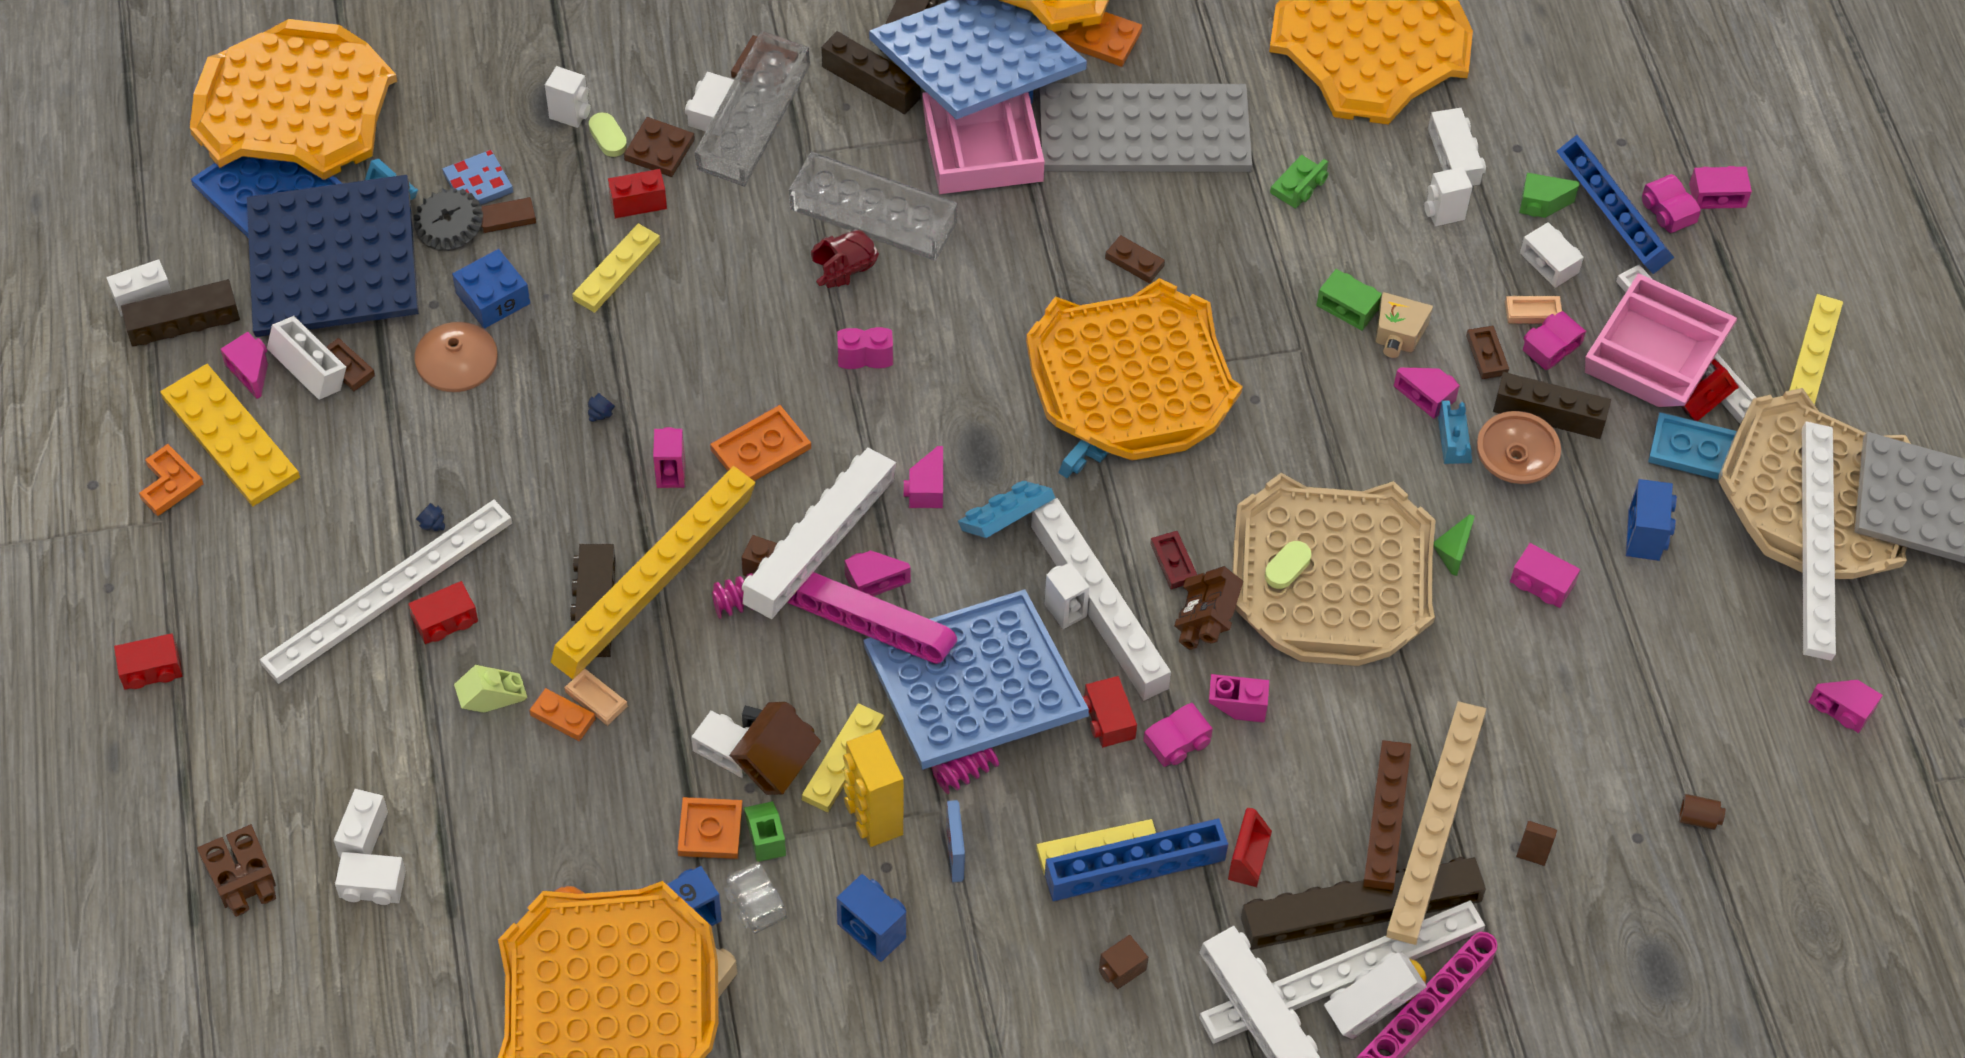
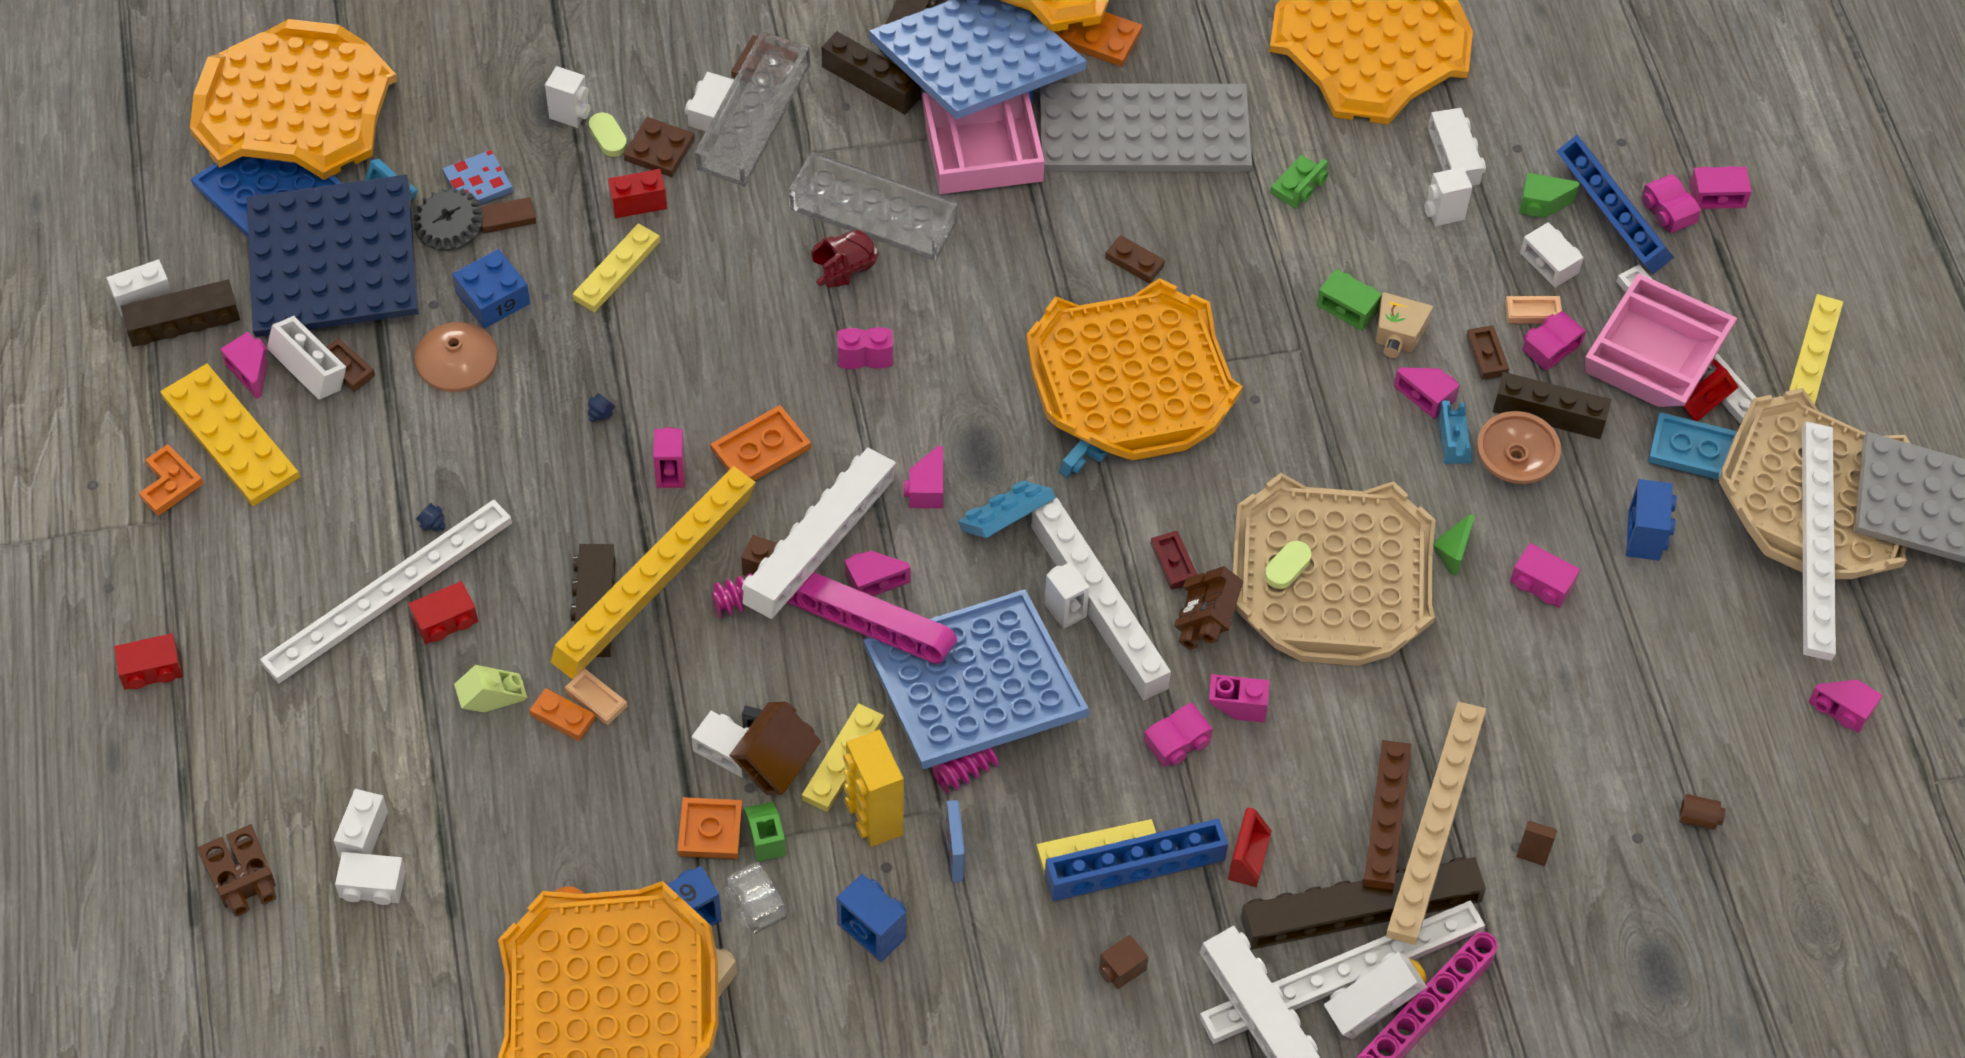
(1110, 712): red brick -> none

